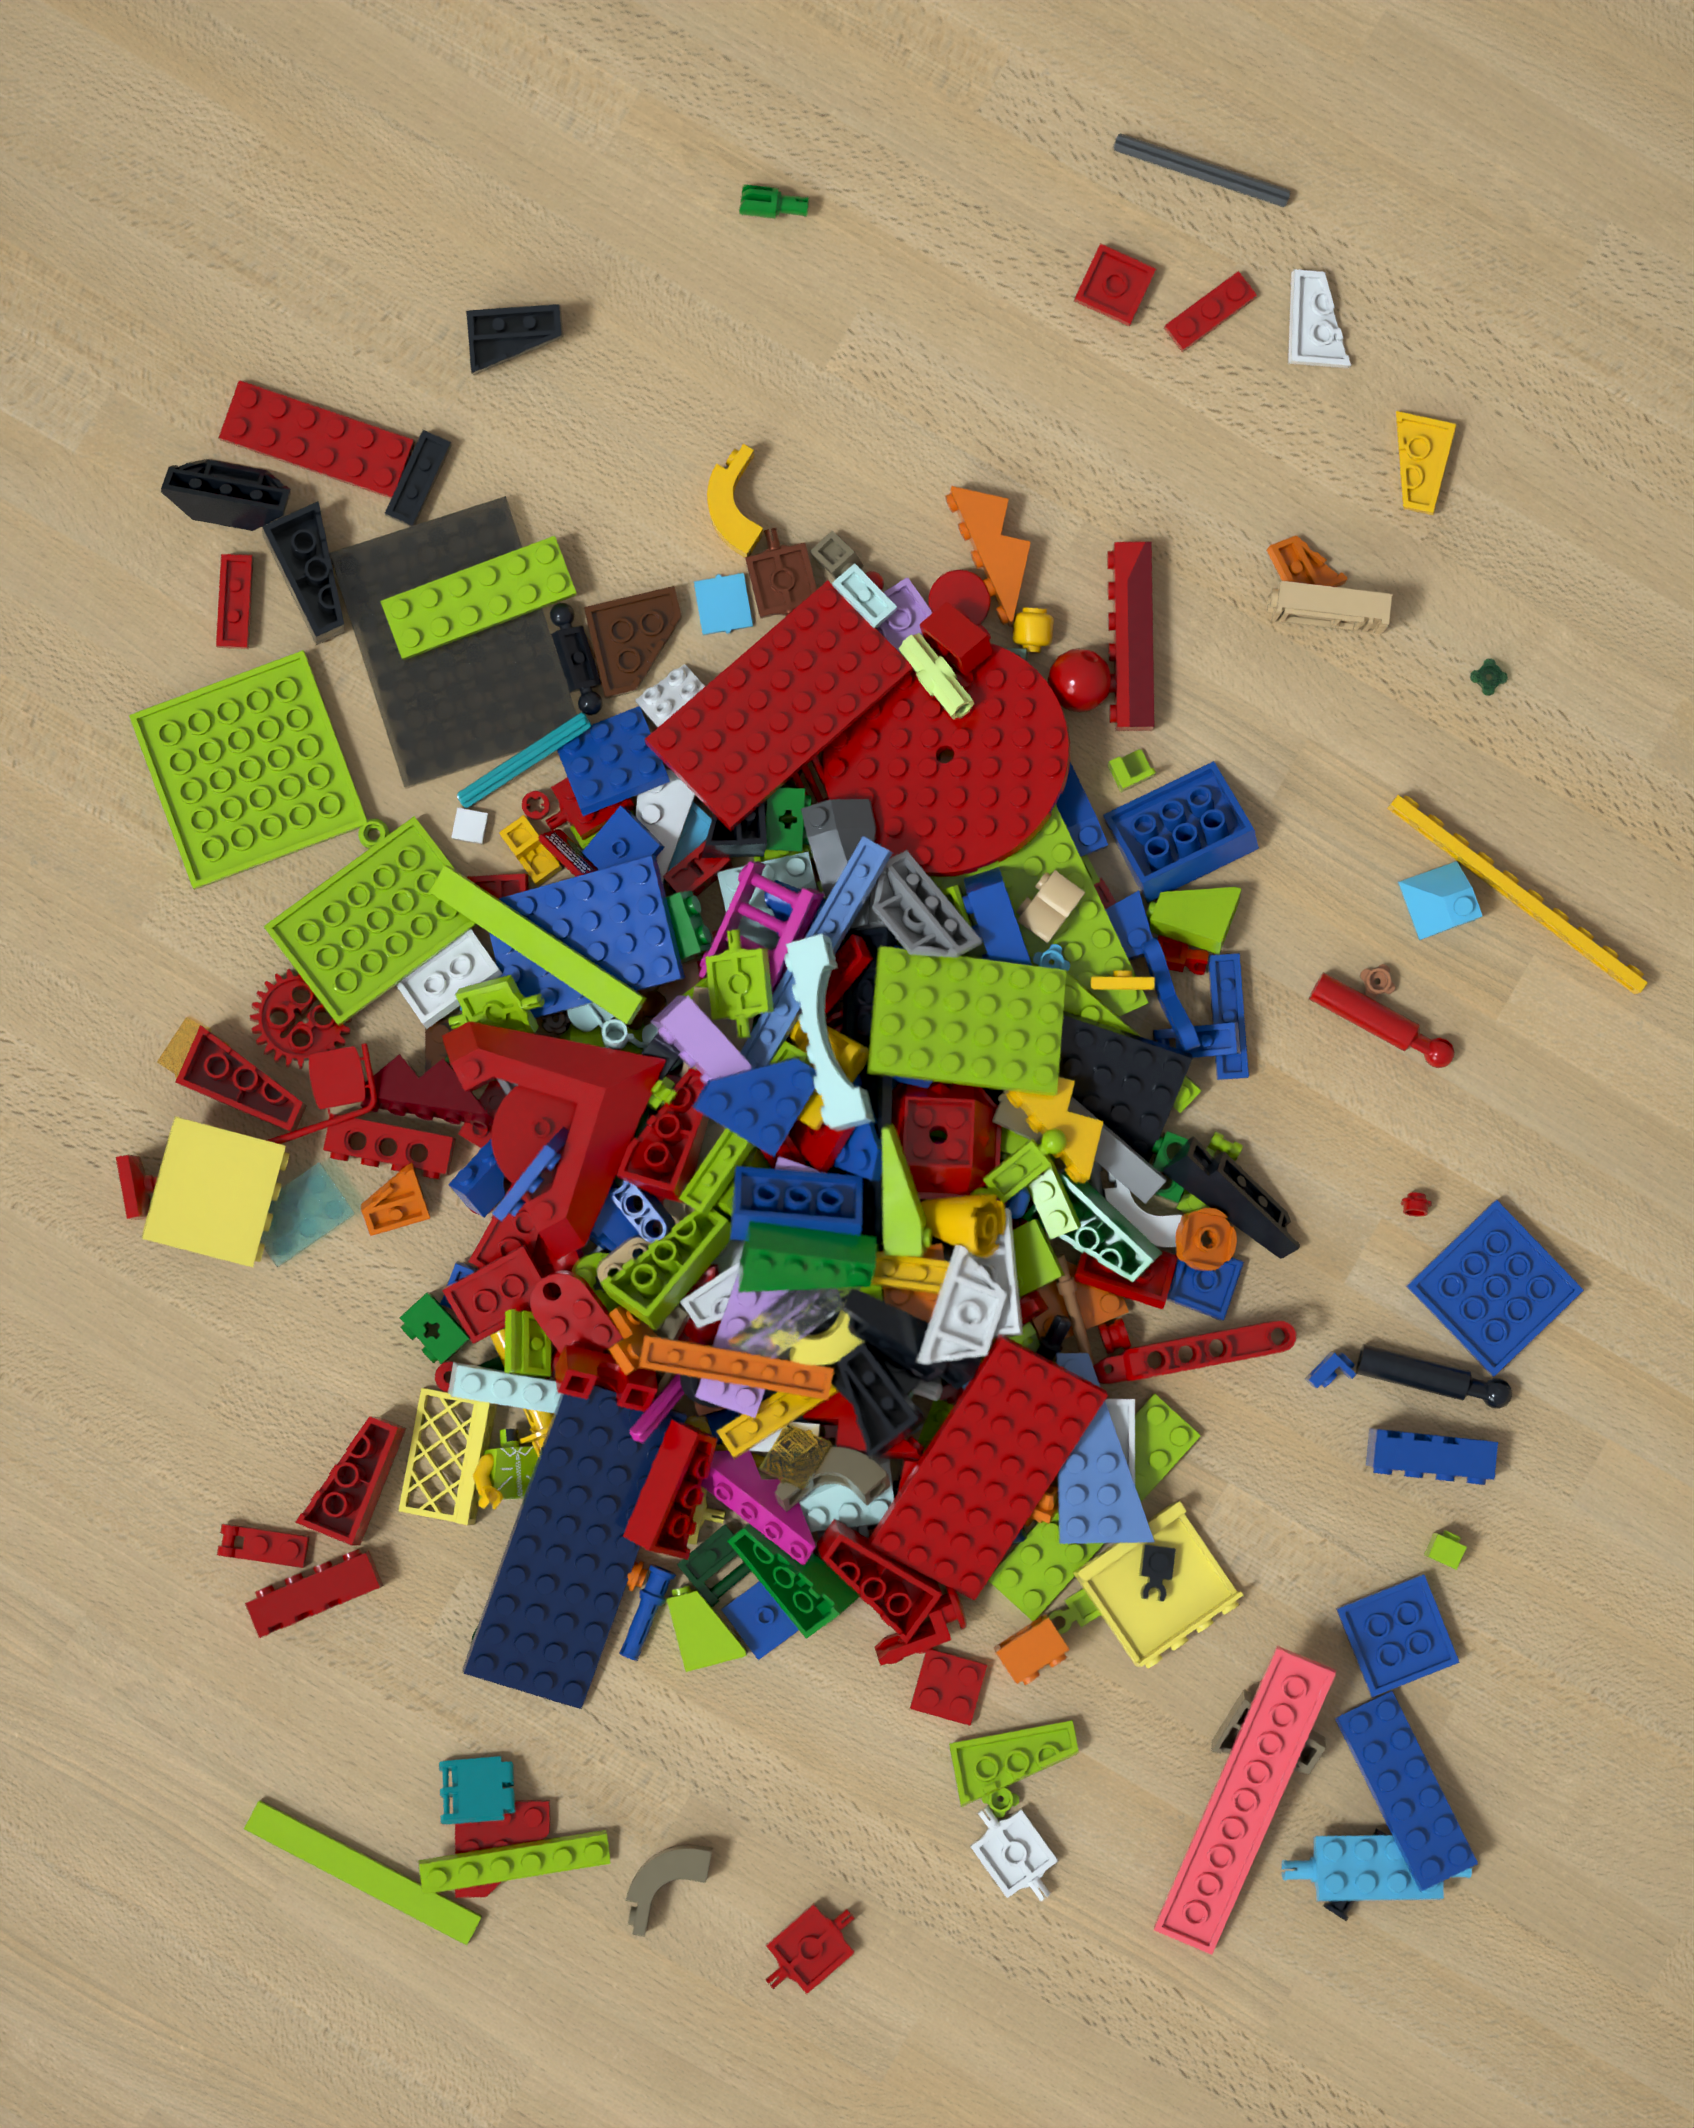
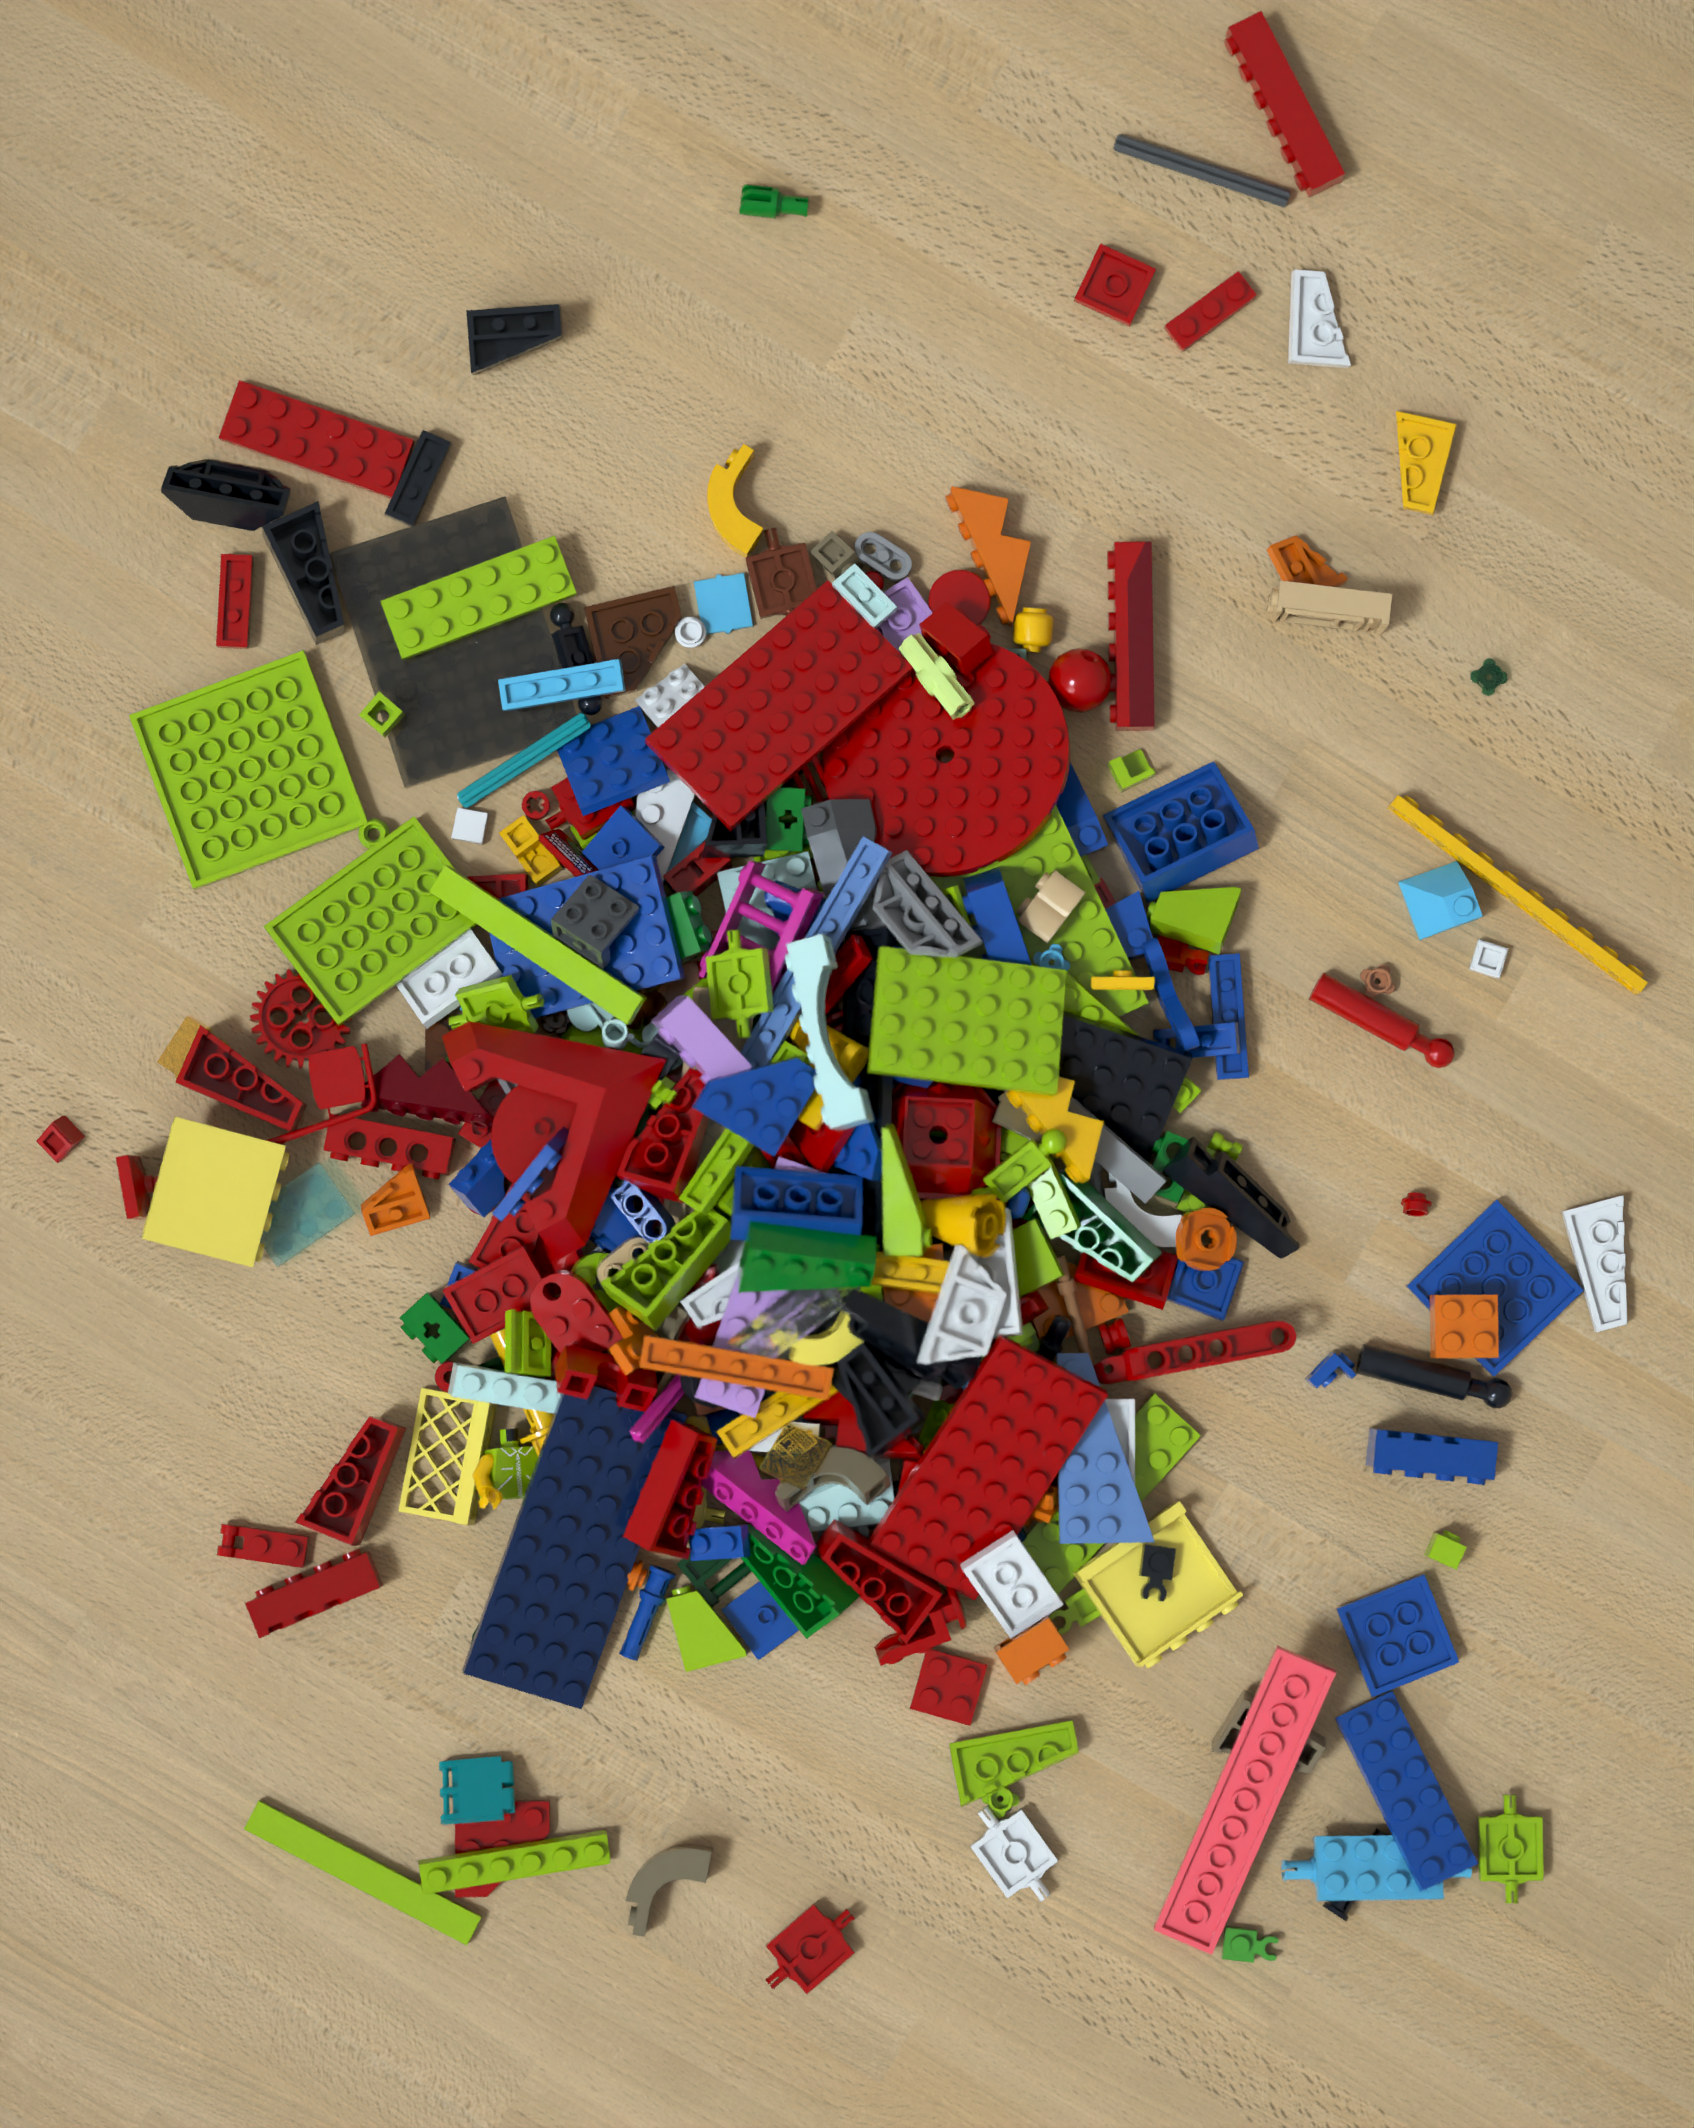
(60, 1138): none -> red slope
(377, 705): none -> lime plate
(561, 685): none -> medium azure plate
(593, 920): none -> dark grey bracket
(690, 632): none -> white plate
(719, 1543): none -> blue plate
(884, 555): none -> light grey plate
(1011, 1584): none -> white plate
(1242, 1945): none -> bright green plate
(1284, 104): none -> red brick
(1464, 1326): none -> orange brick
(1488, 959): none -> white tile
(1510, 1848): none -> lime plate
(1598, 1250): none -> white wing

